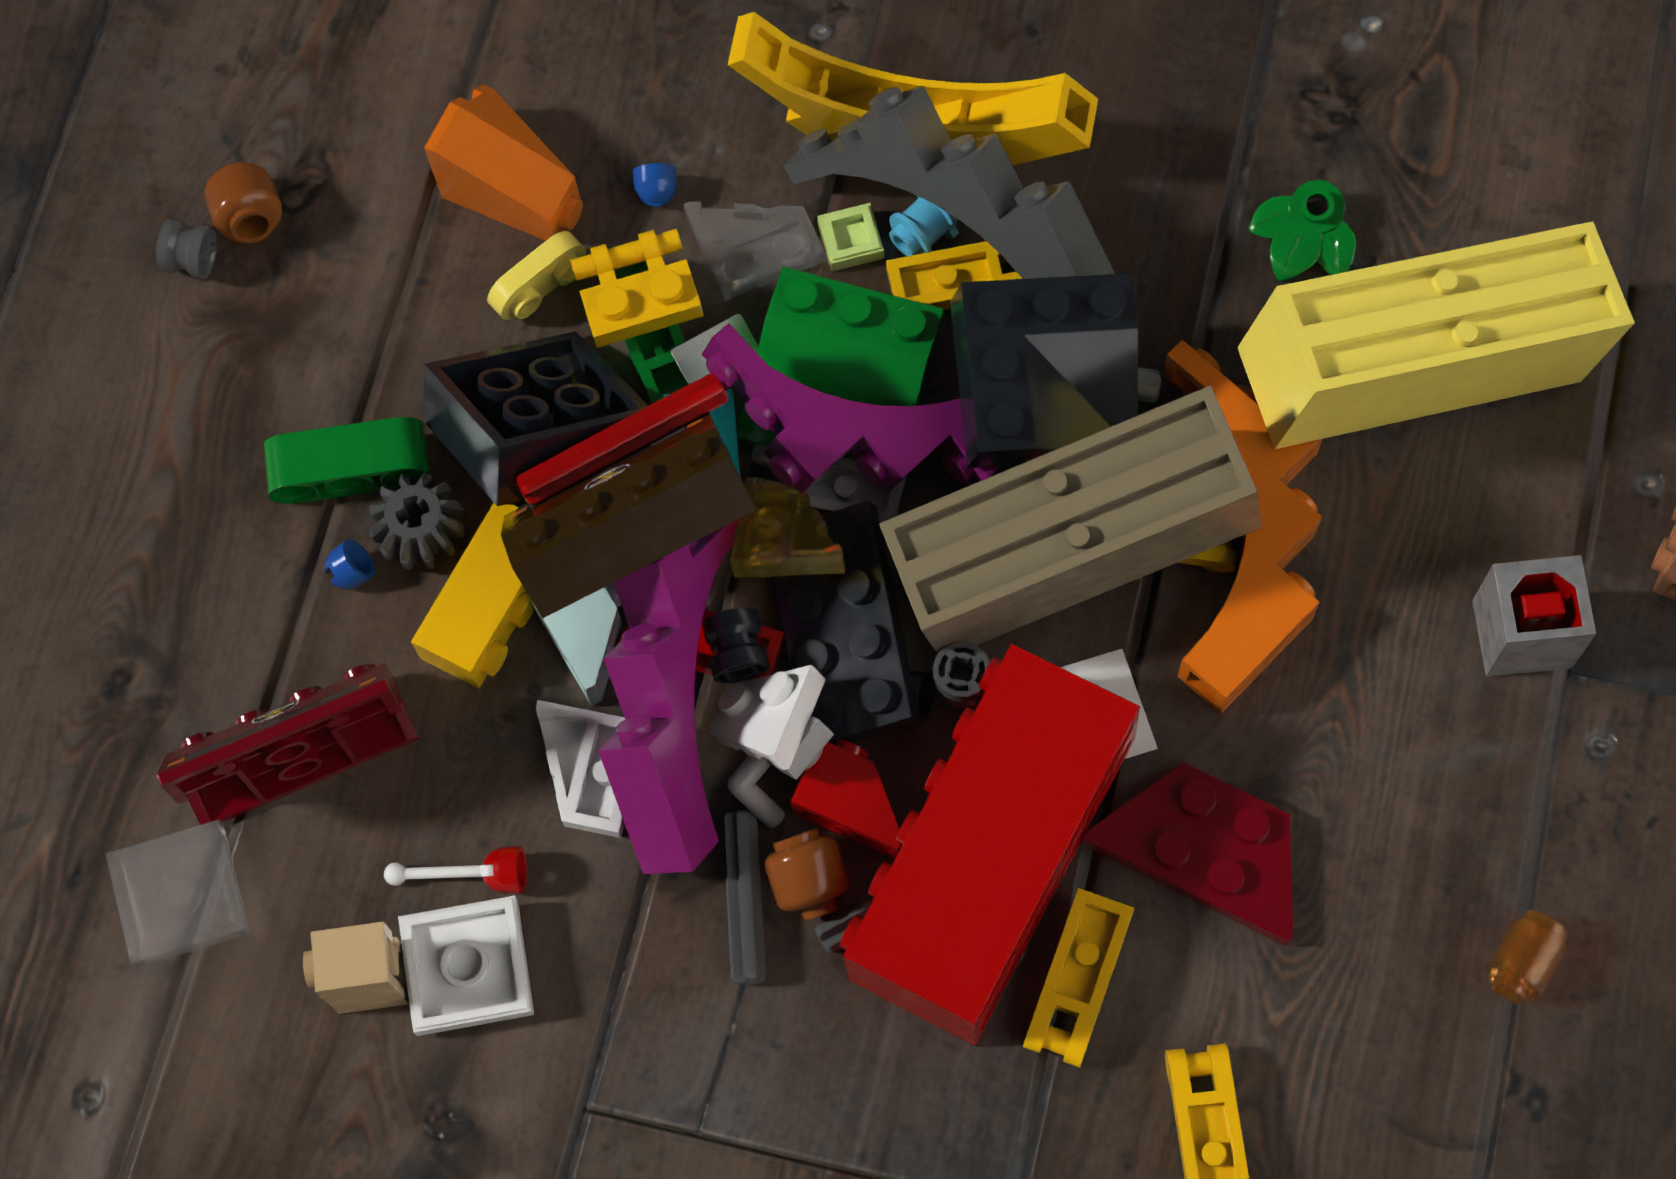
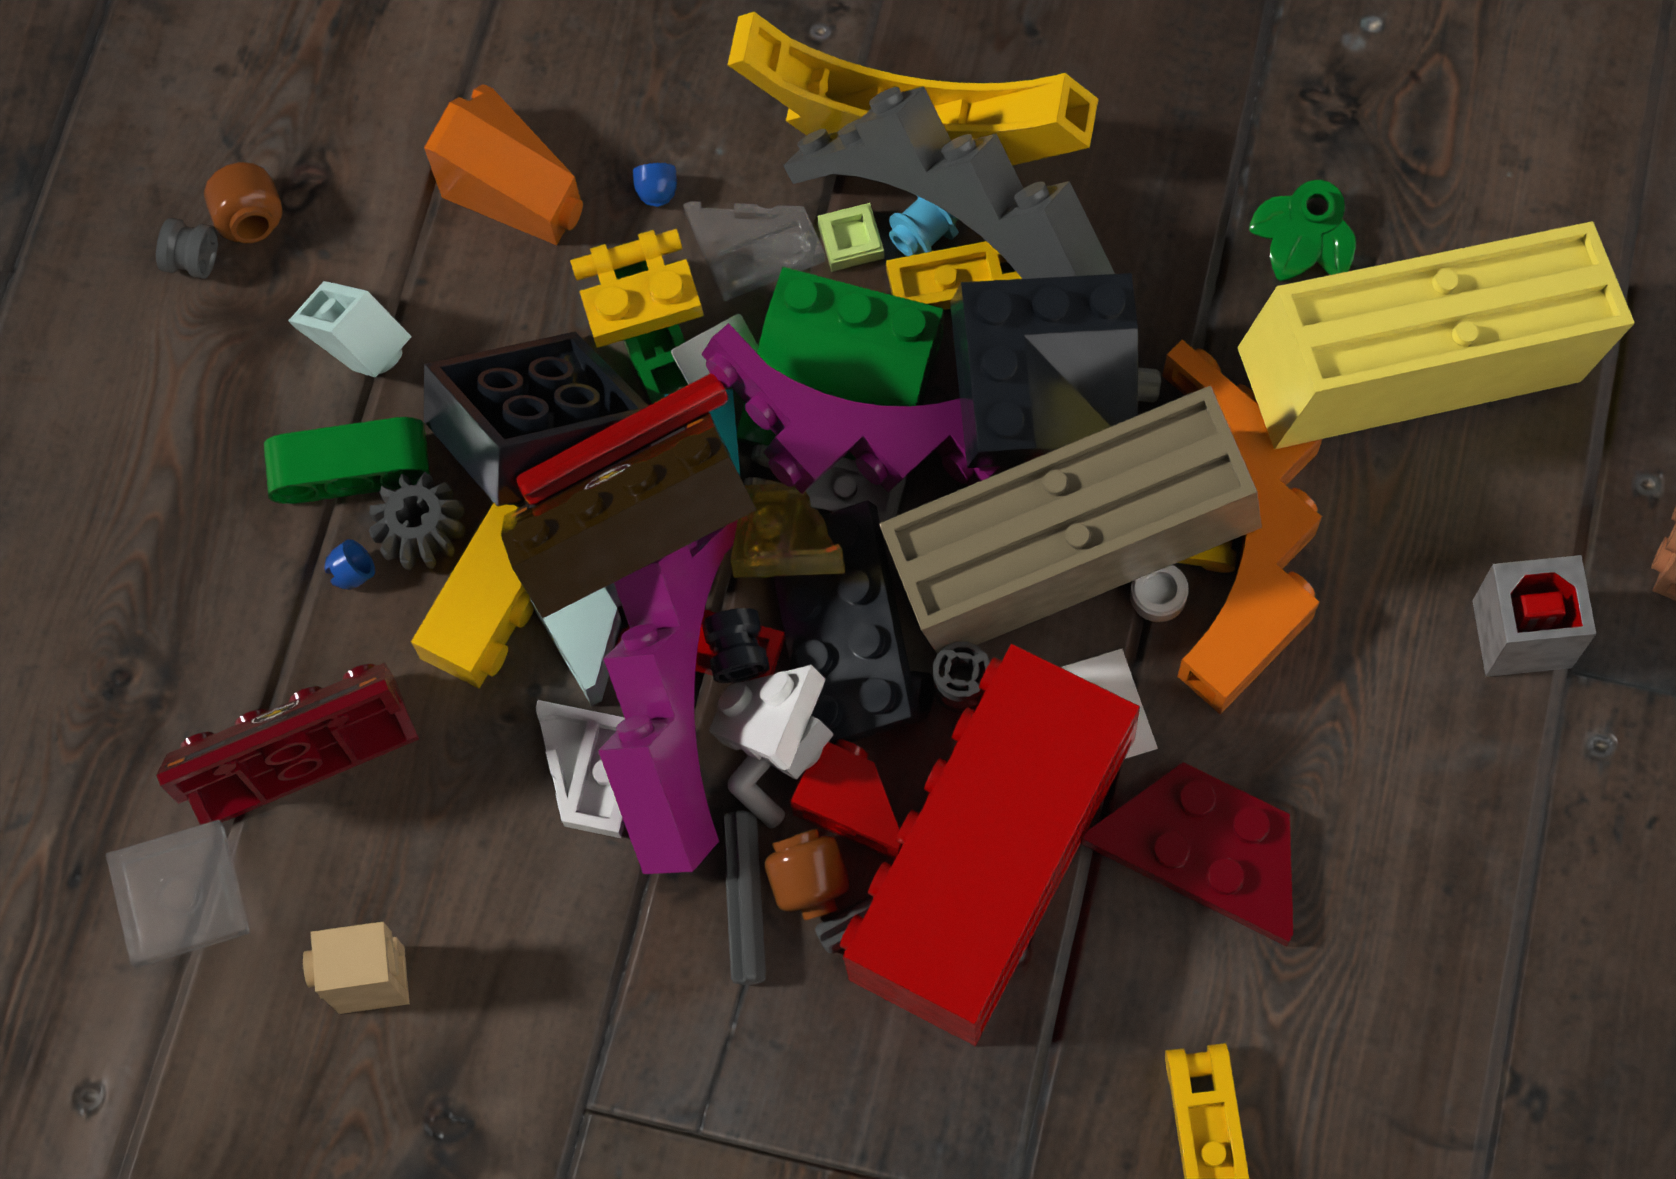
(352, 328): none -> light aqua slope
(465, 965): white plate -> none
(502, 871): hinge -> none
(525, 284): light yellow plate -> none
(1079, 974): yellow plate -> none
(1160, 594): none -> white tile
(1527, 957): clear orange brick -> none

